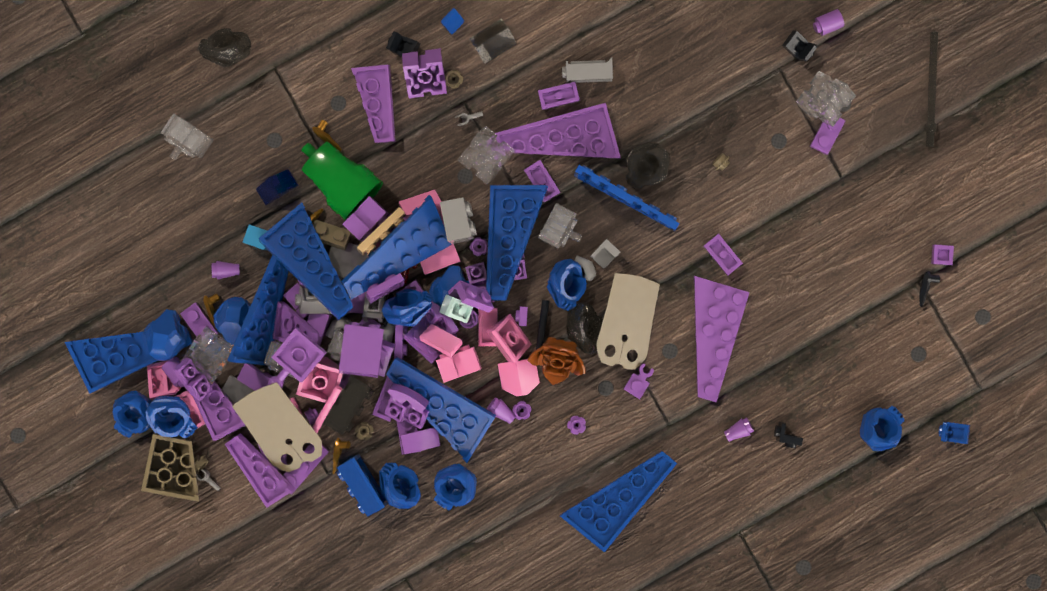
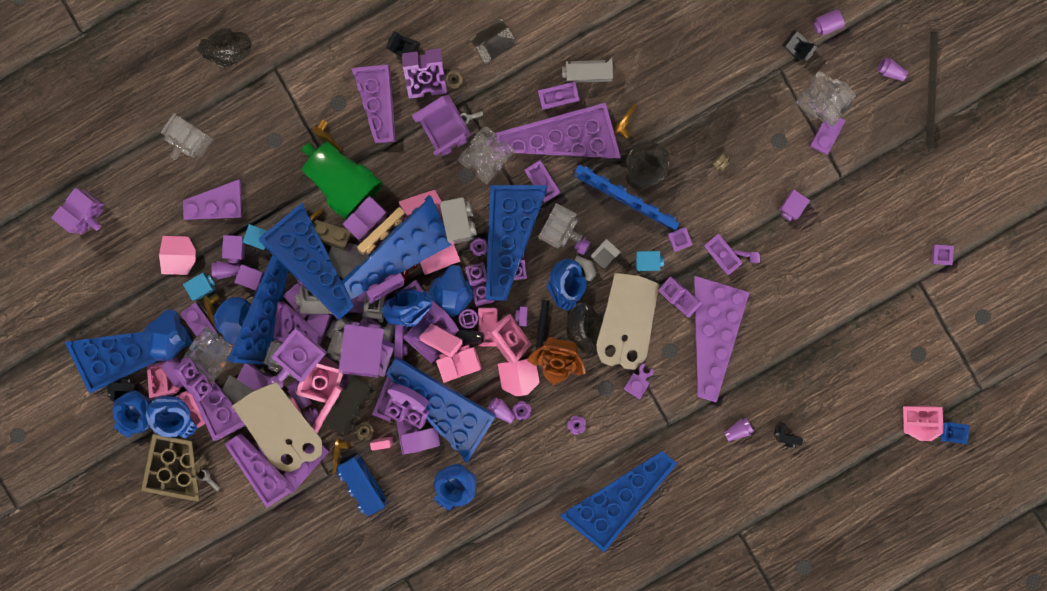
(78, 212): none -> medium lavender brick
(125, 385): none -> black bracket
(177, 255): none -> bright pink slope
(200, 286): none -> dark azure brick
(215, 203): none -> medium lavender wing
(233, 248): none -> medium lavender brick
(249, 277): none -> medium lavender brick
(276, 186): clear blue slope -> none
(302, 401): none -> medium lavender cone
(382, 443): none -> bright pink tile
(399, 486): blue helmet -> none
(443, 125): none -> medium lavender panel
(452, 21): blue slope -> none
(455, 309): light aqua slope -> none
(469, 336): none -> black cone
(472, 296): medium lavender bracket -> none
(582, 246): none -> medium lavender plate
(620, 127): none -> pearl gold bar
(649, 261): none -> dark azure brick
(679, 239): none -> medium lavender plate
(679, 296): none -> medium lavender slope
(754, 256): none -> medium lavender hand
(793, 205): none -> medium lavender brick
(881, 428): blue helmet -> none
(891, 69): none -> medium lavender cone
(923, 421): none -> bright pink slope
(925, 286): black bar -> none

